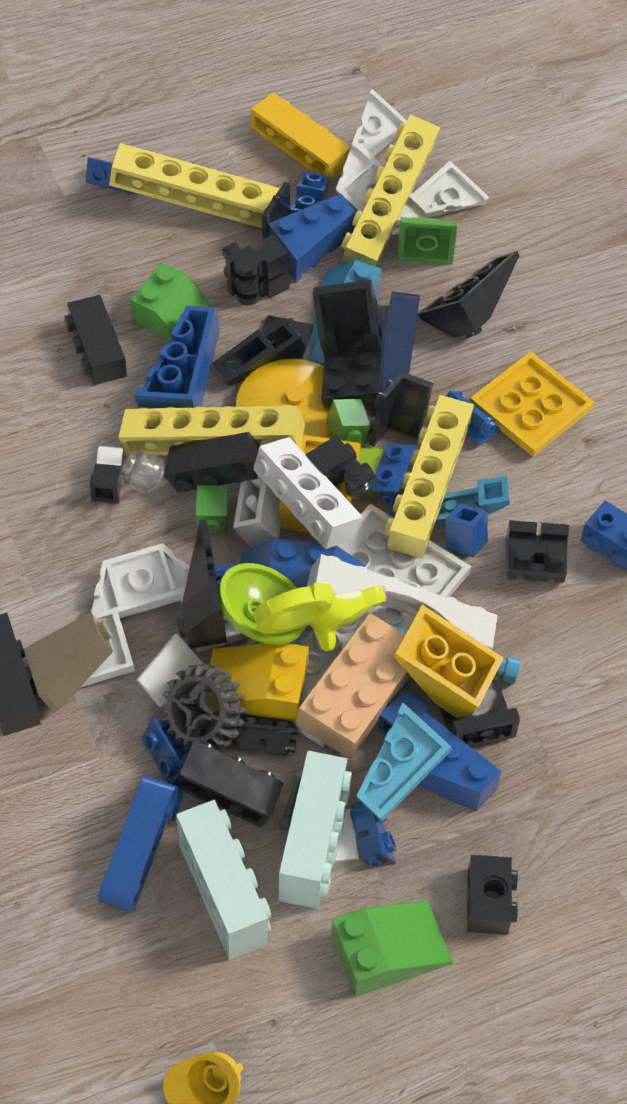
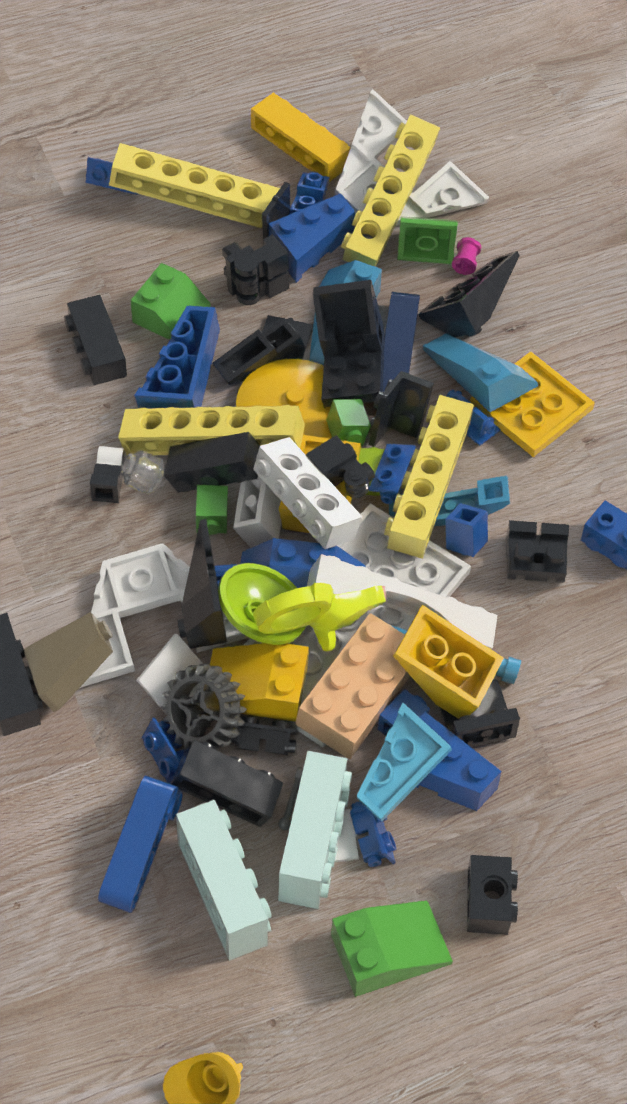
(465, 261): none -> dark pink bush
(480, 373): none -> dark azure wedge

